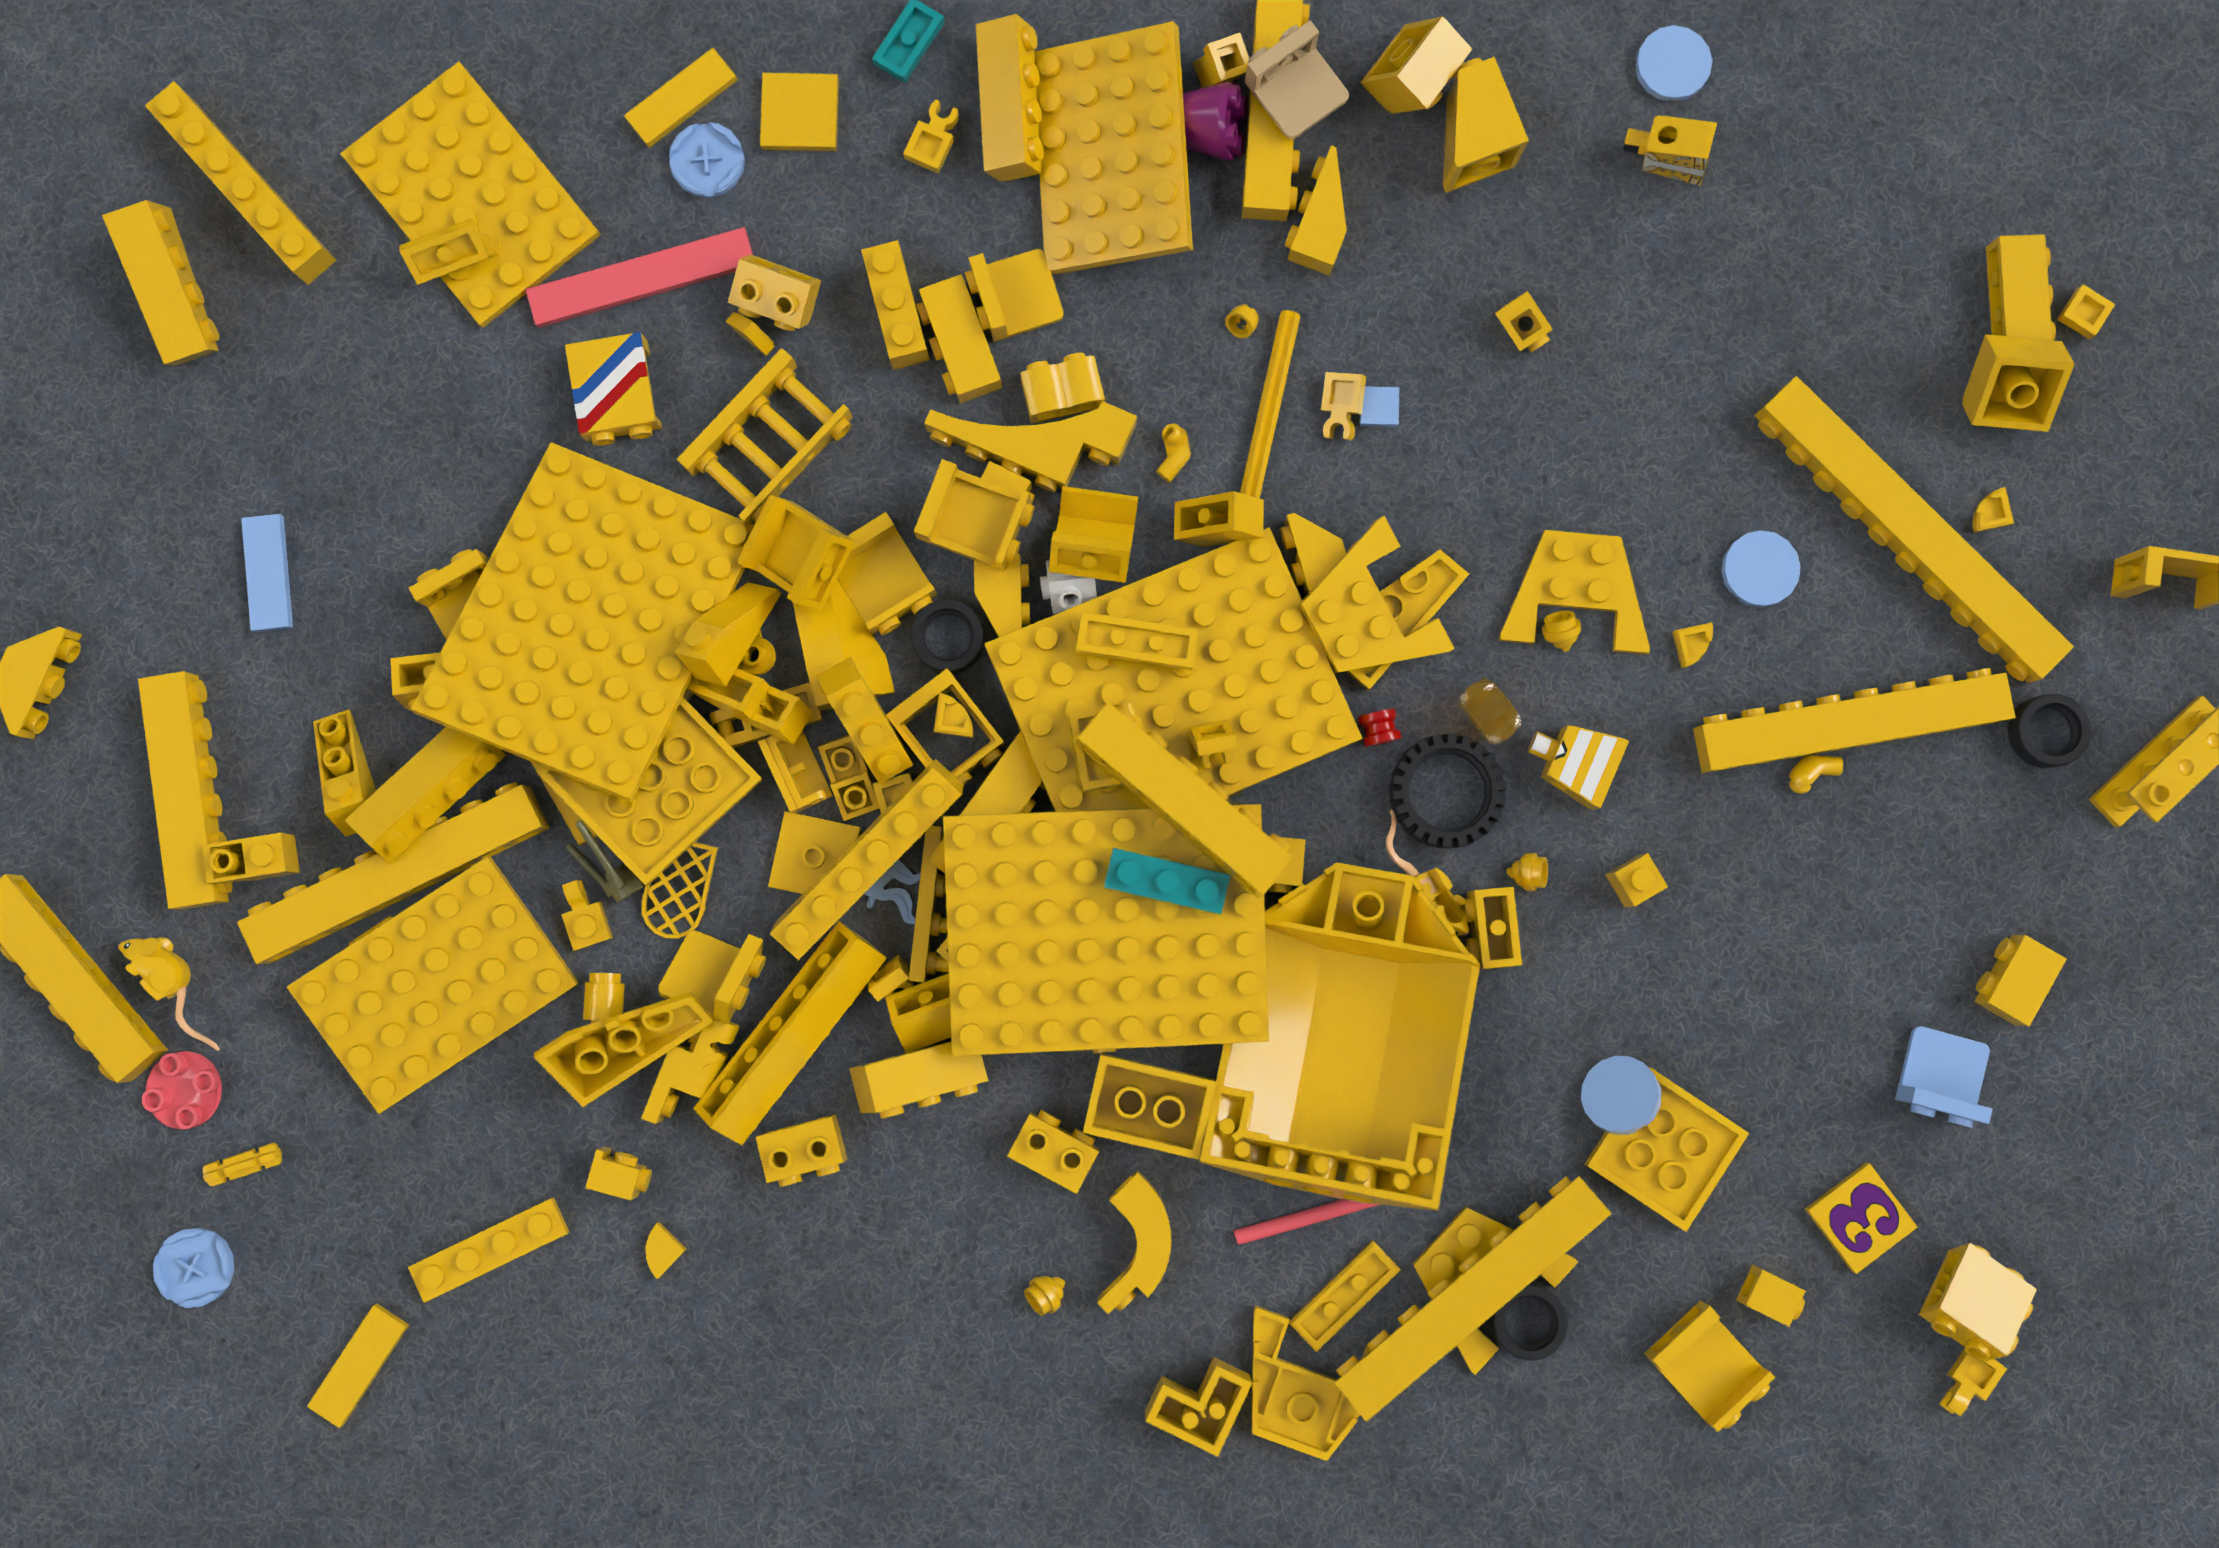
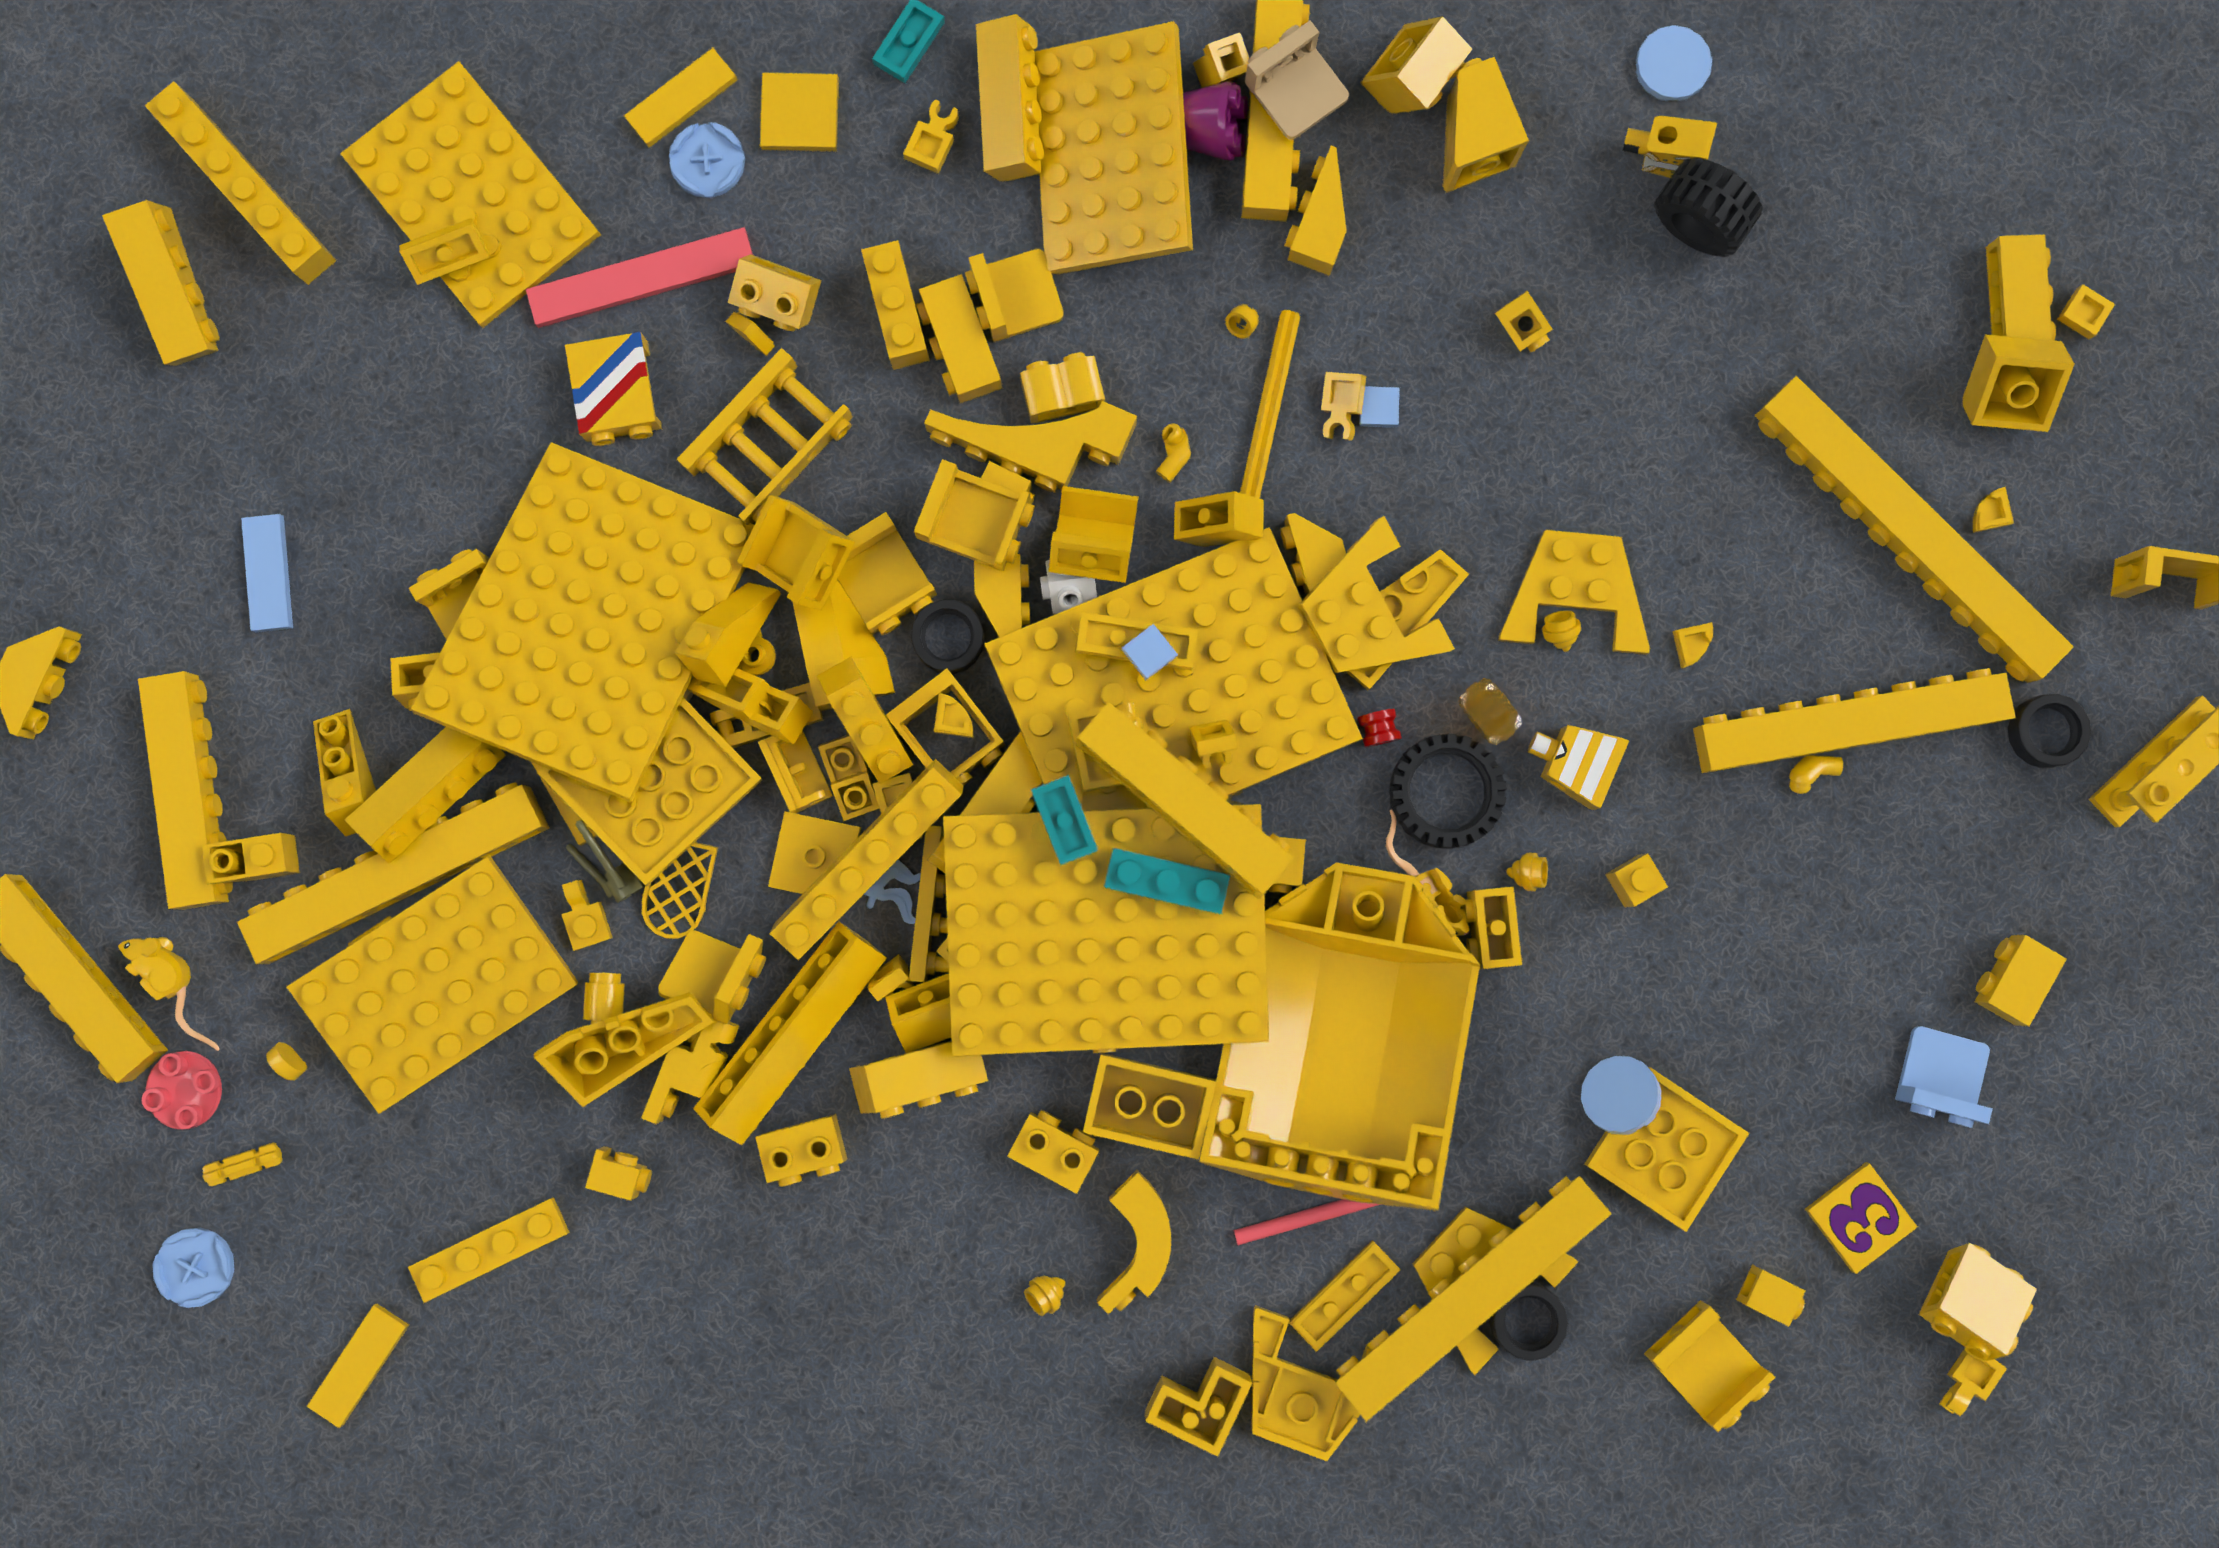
(286, 1061): none -> yellow tile
(662, 1250): yellow tile -> none
(1064, 820): none -> teal plate
(1149, 652): none -> light blue tile
(1708, 207): none -> black tyre
(1761, 568): light blue tile -> none

